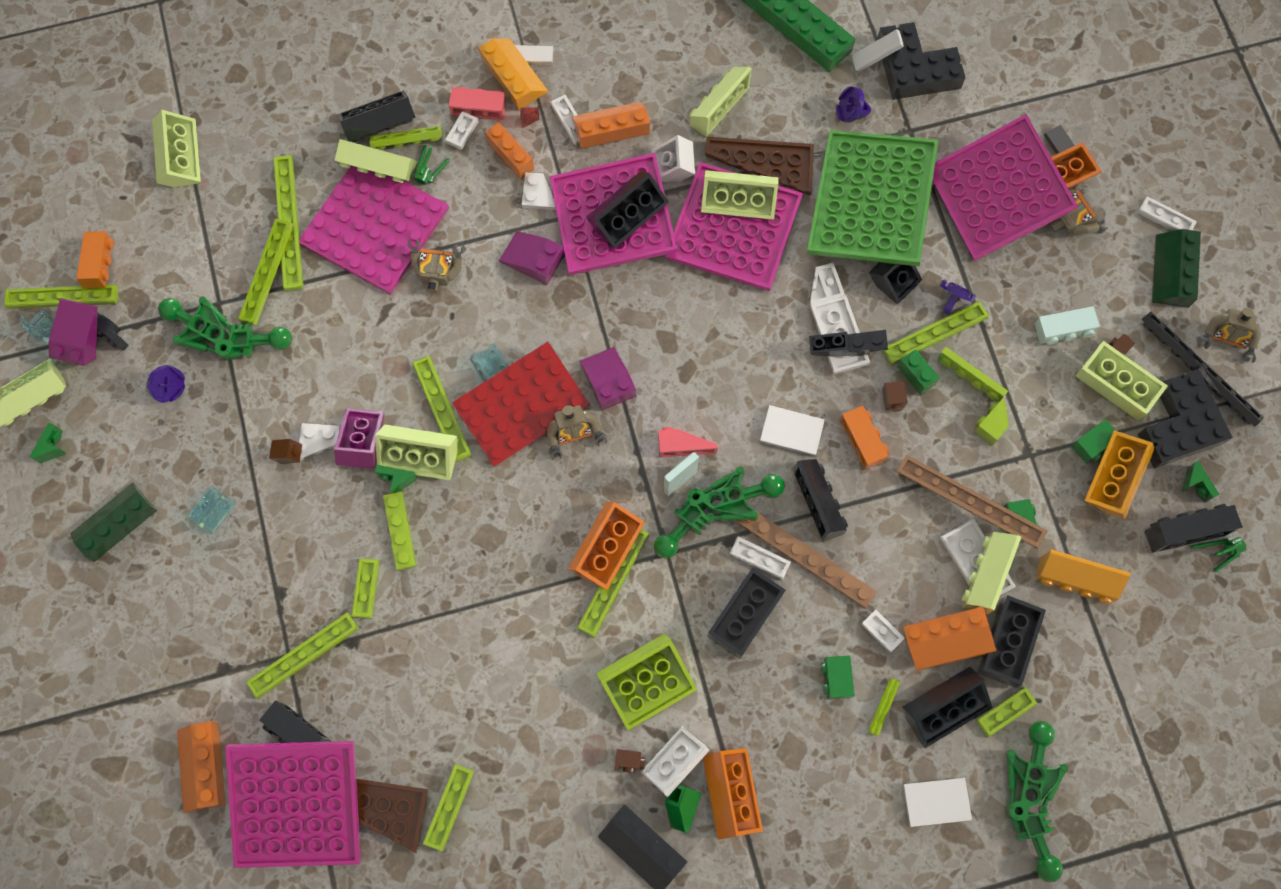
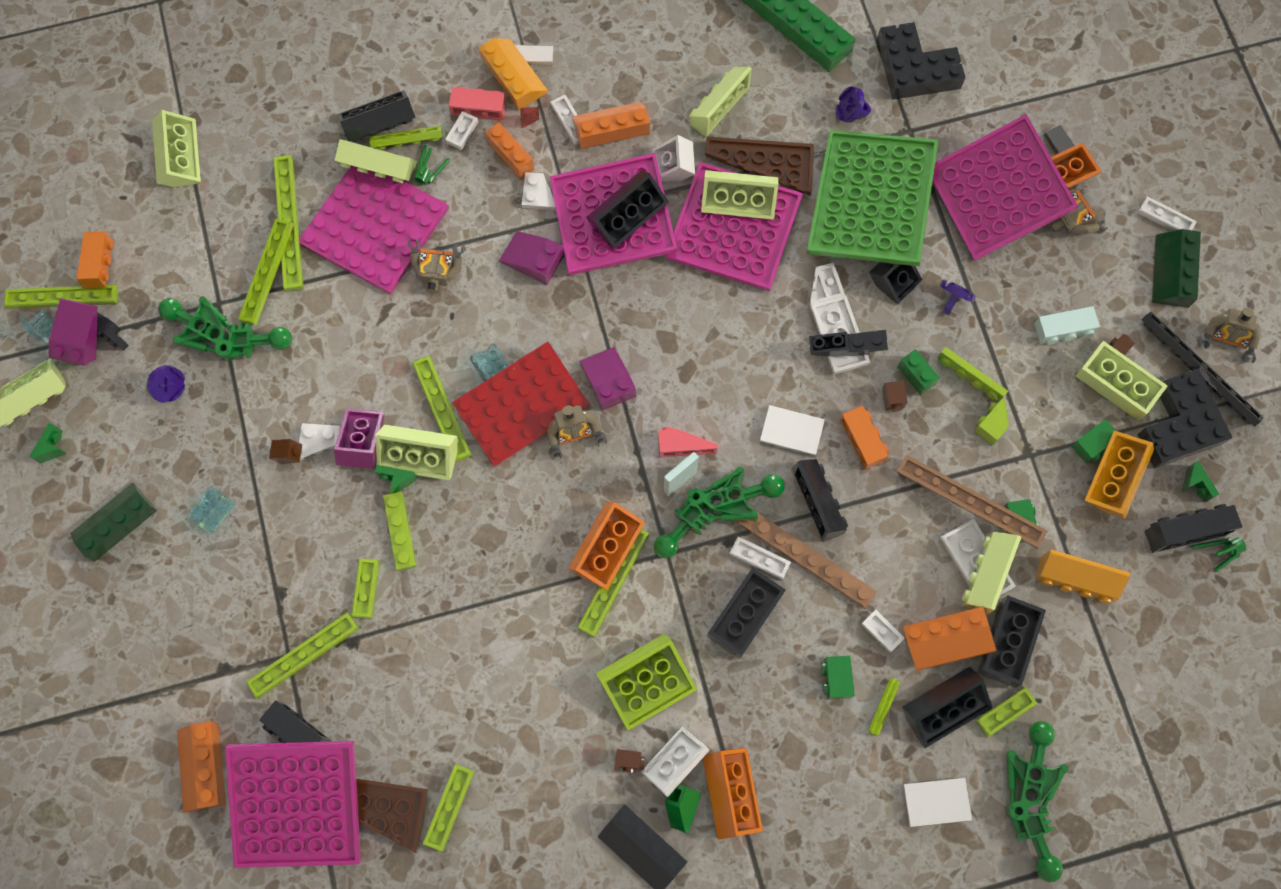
(877, 50): white tile -> none
(936, 332): lime tile -> none

